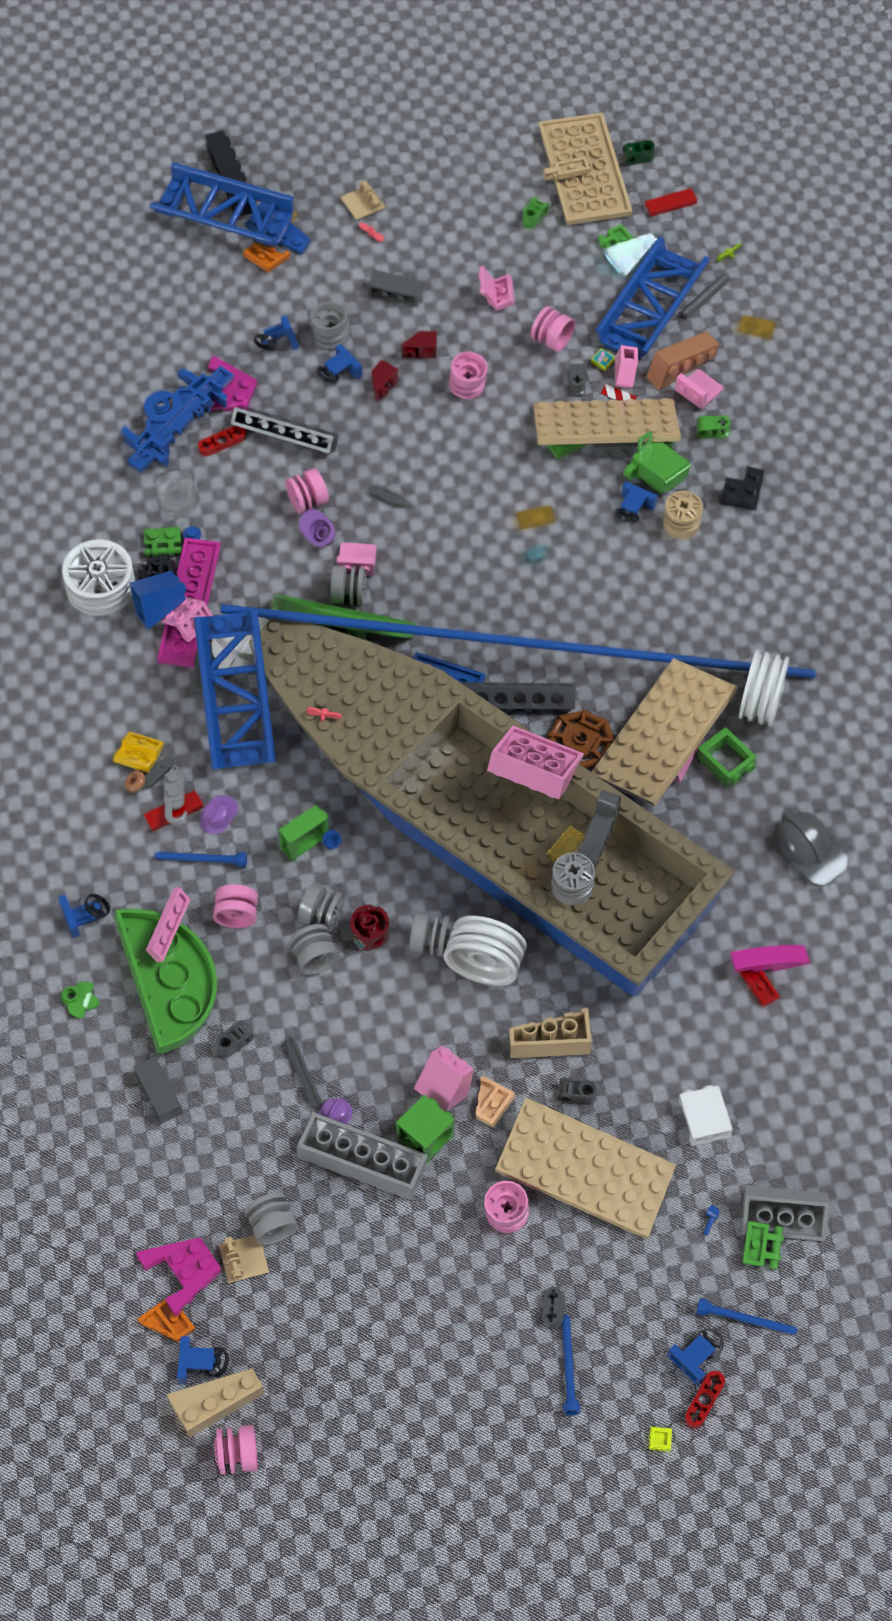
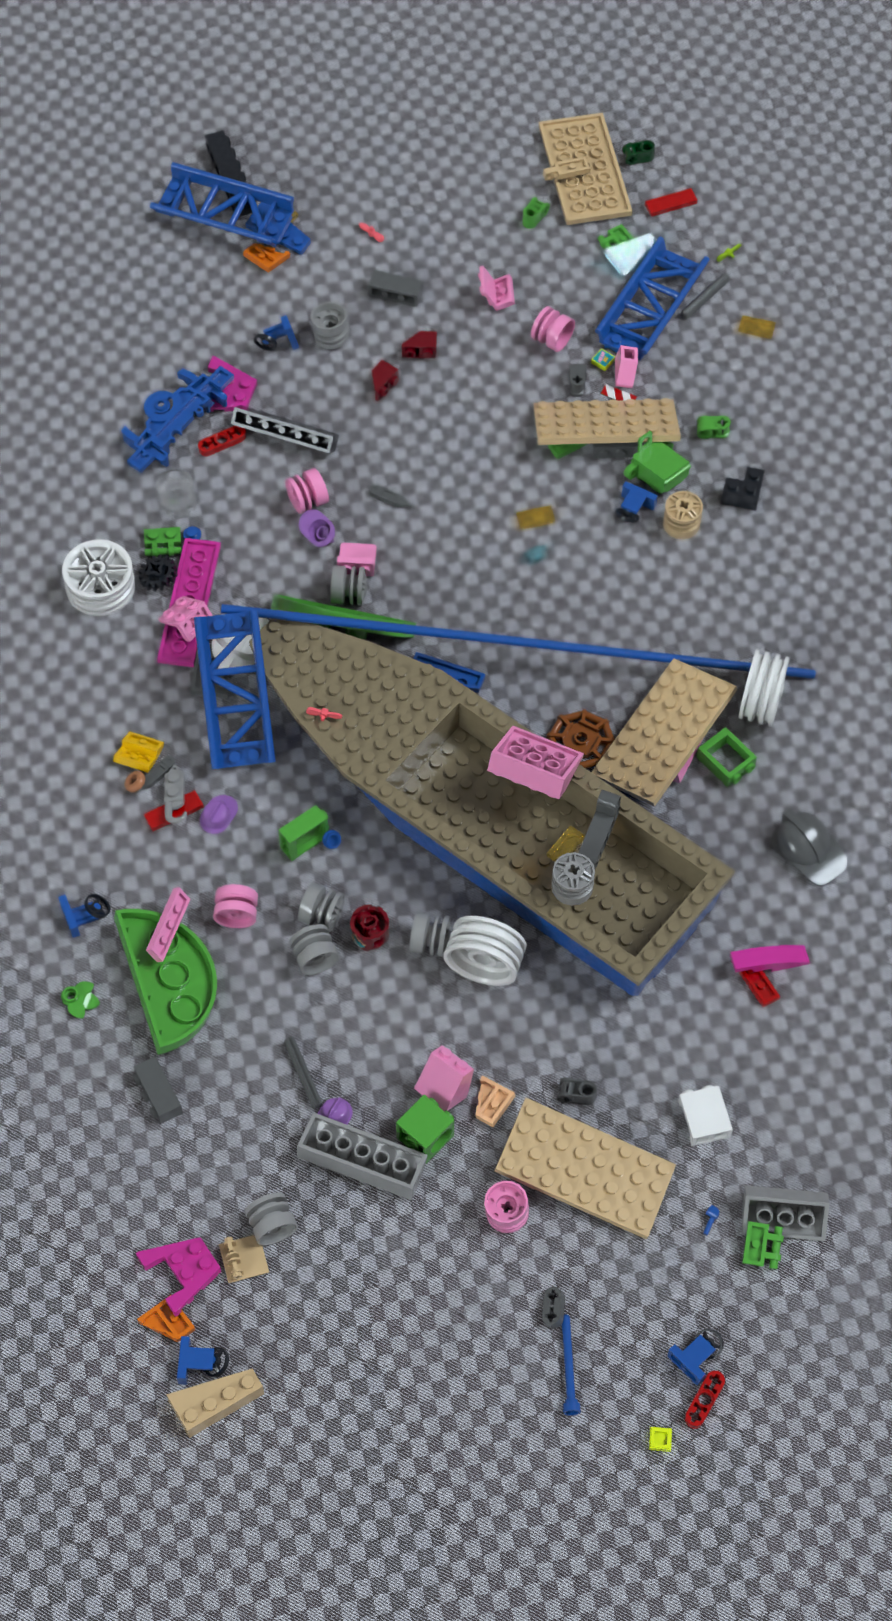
(157, 597): blue slope -> none
(236, 1036): dark grey piece -> none
(236, 1449): bright pink wheel -> none
(238, 859): blue piece -> none
(338, 363): blue piece -> none
(363, 201): tan hinge -> none
(468, 375): bright pink wheel -> none
(528, 690): dark grey brick -> none
(552, 1037): tan wedge -> none
(681, 358): nougat wedge -> none
(698, 388): bright pink bracket -> none
(705, 1307): blue piece -> none

